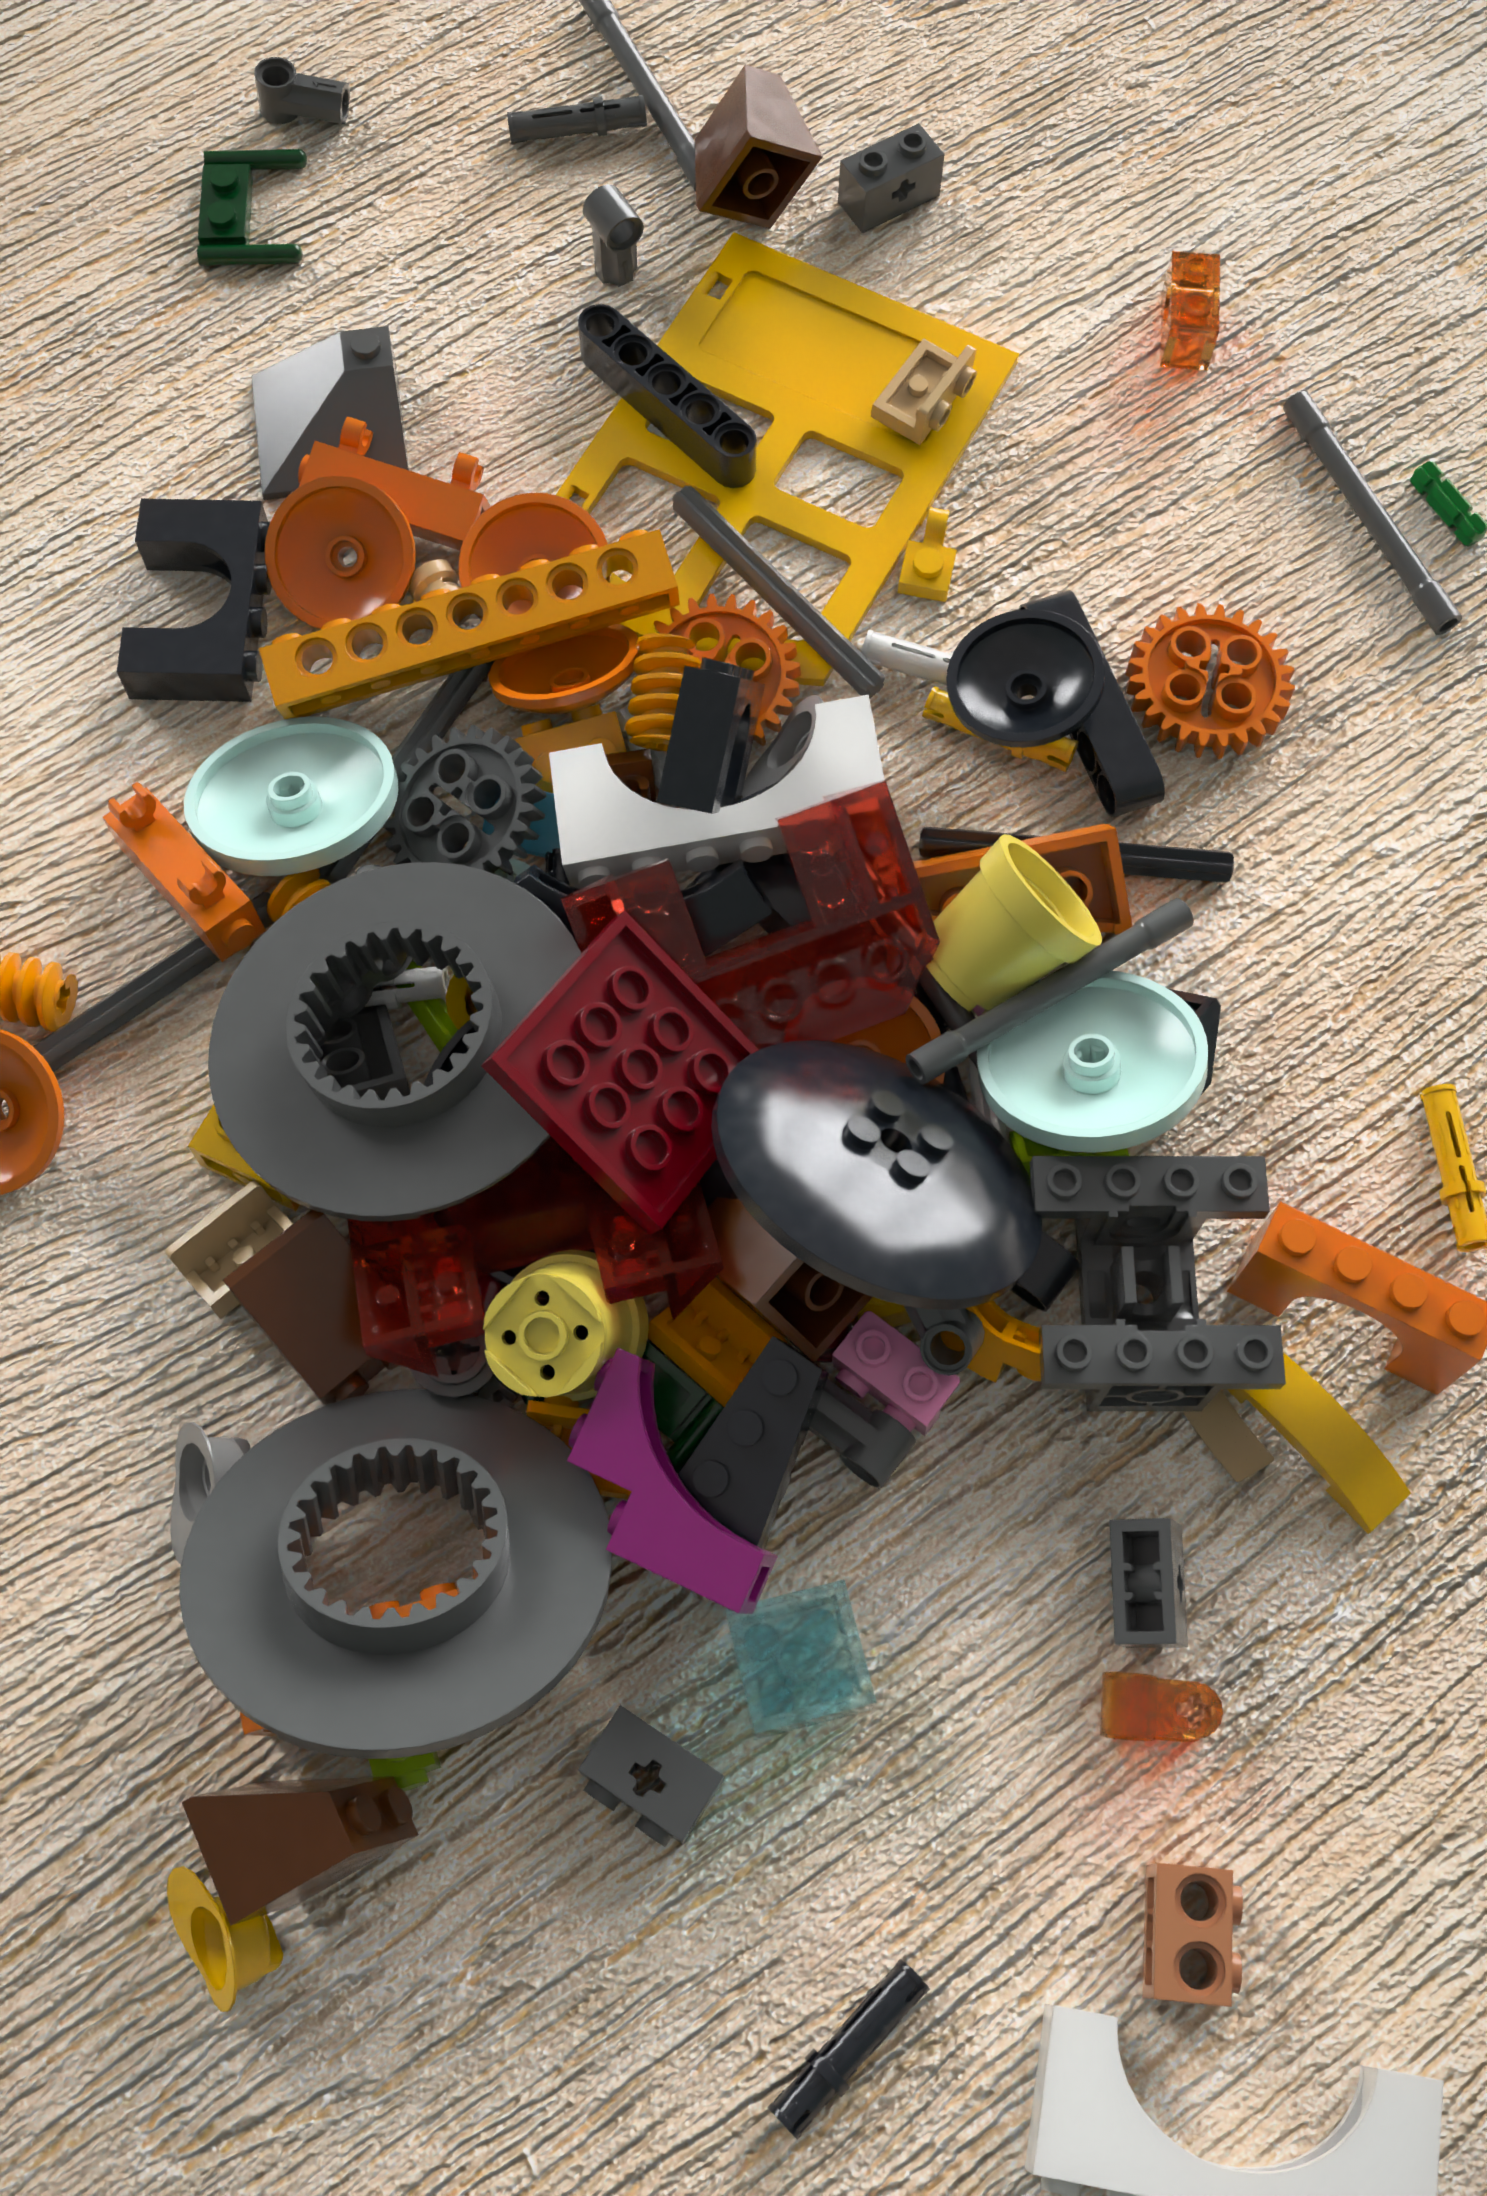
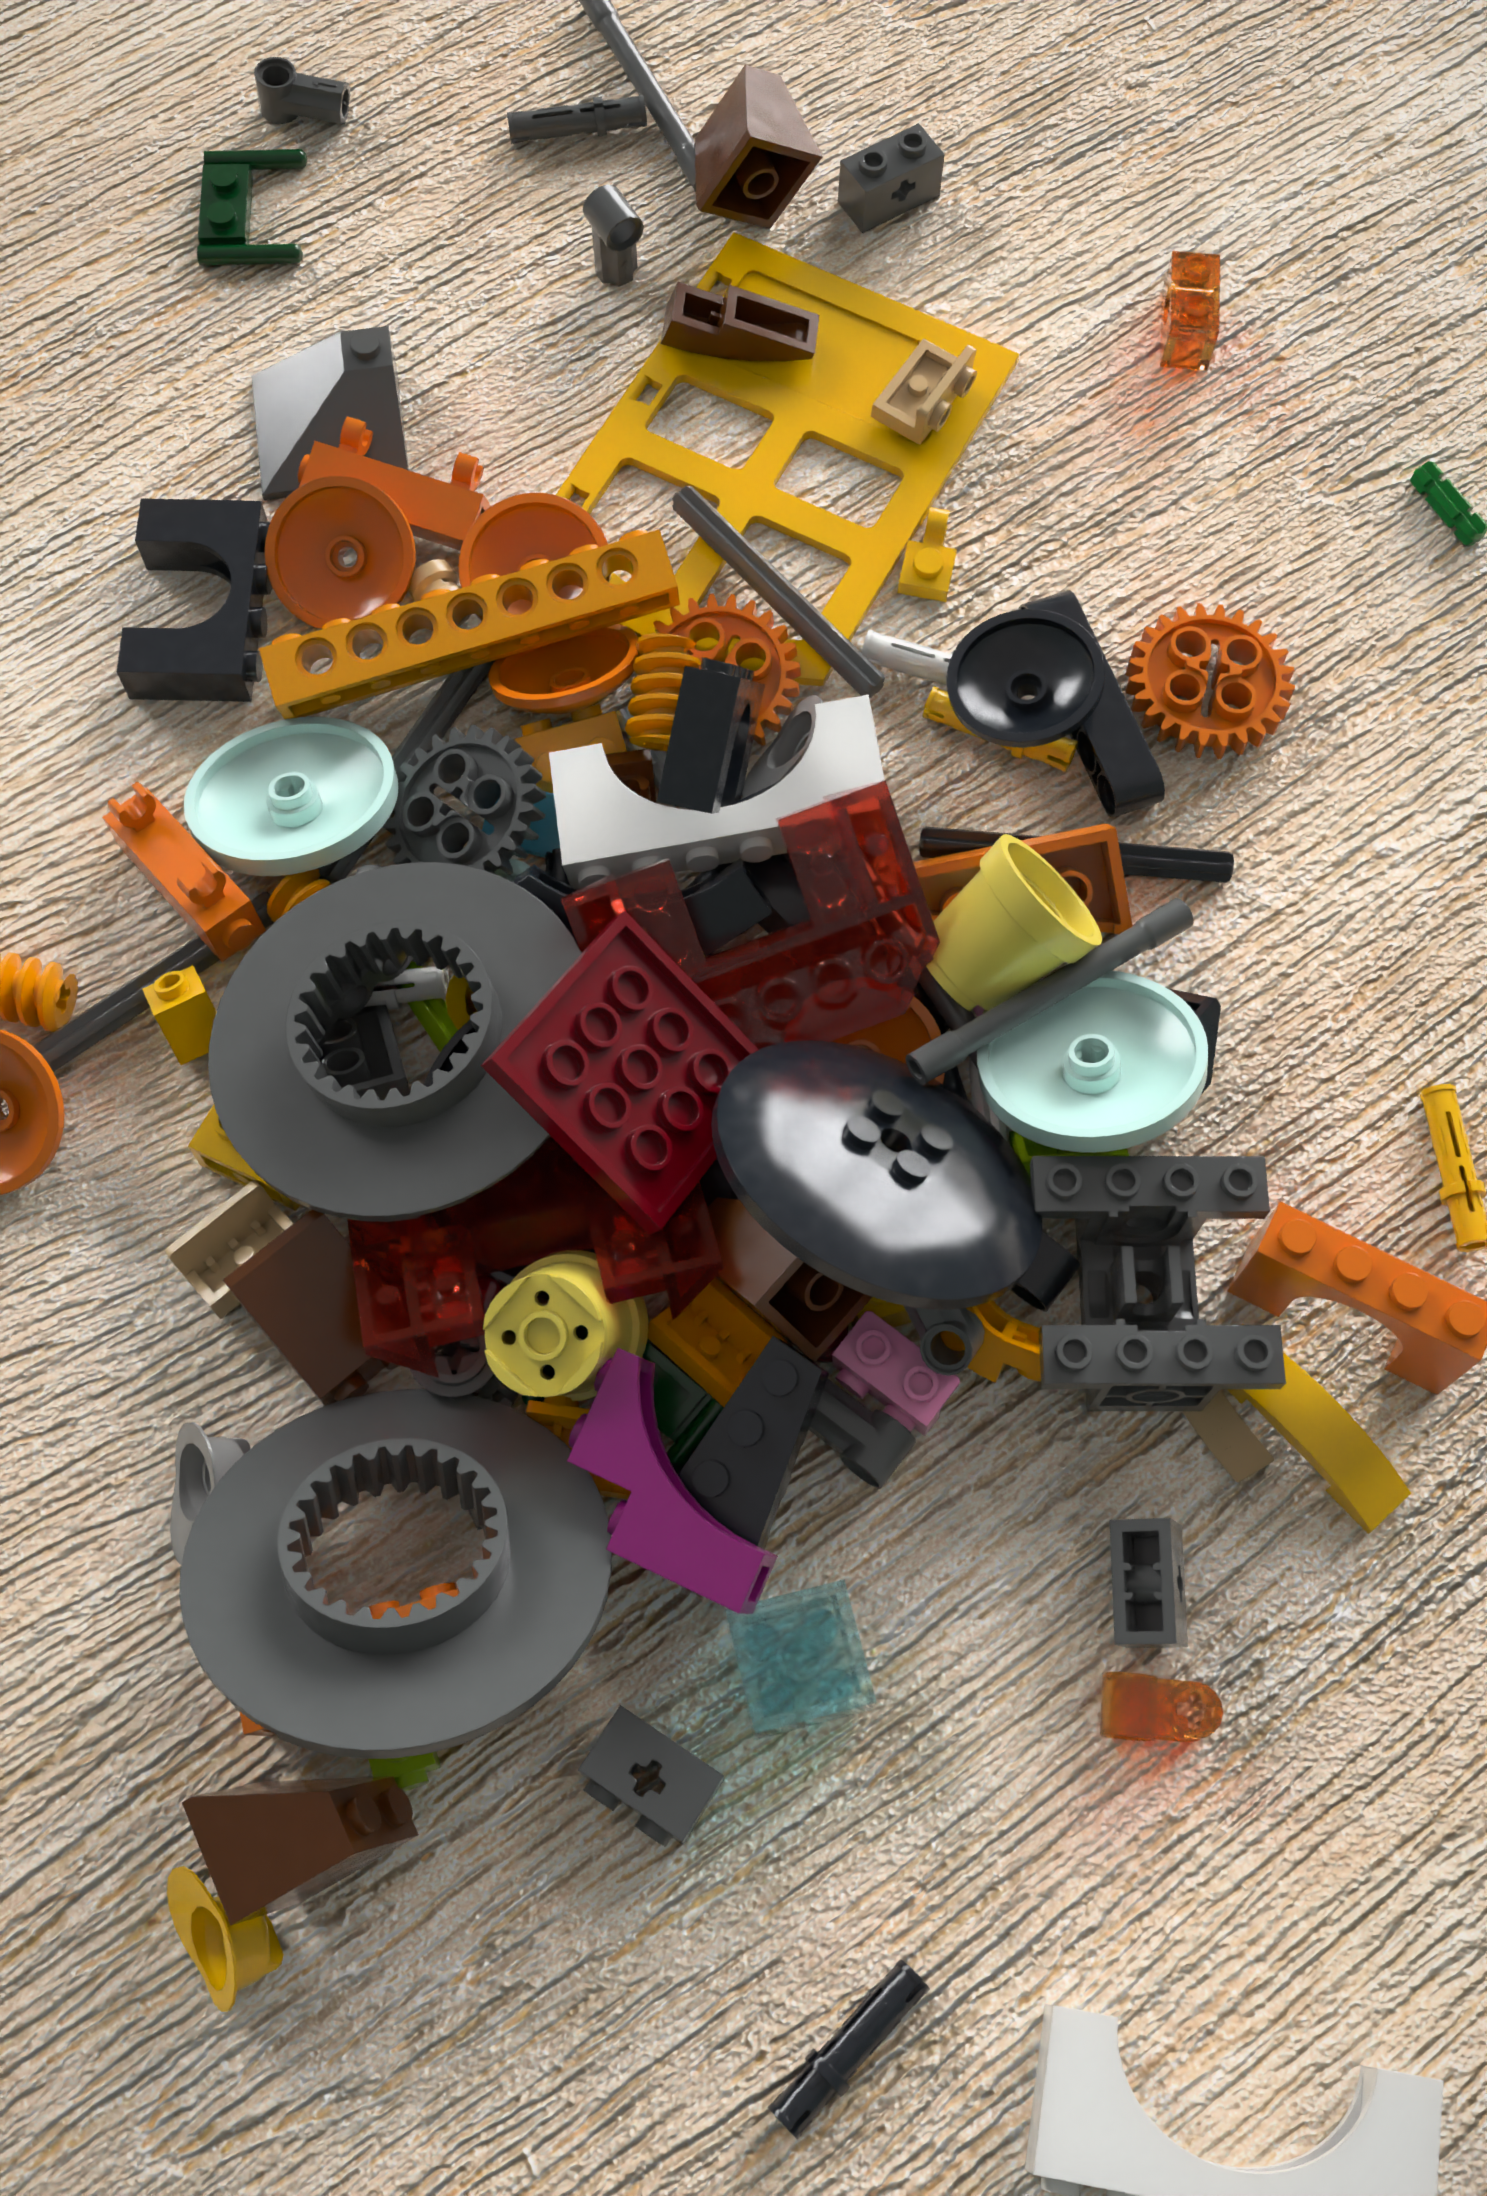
(182, 1012): none -> yellow brick
(667, 396): black beam -> none
(738, 325): none -> reddish brown slope
(1173, 1933): nougat brick -> none
(1425, 591): dark grey piece -> none

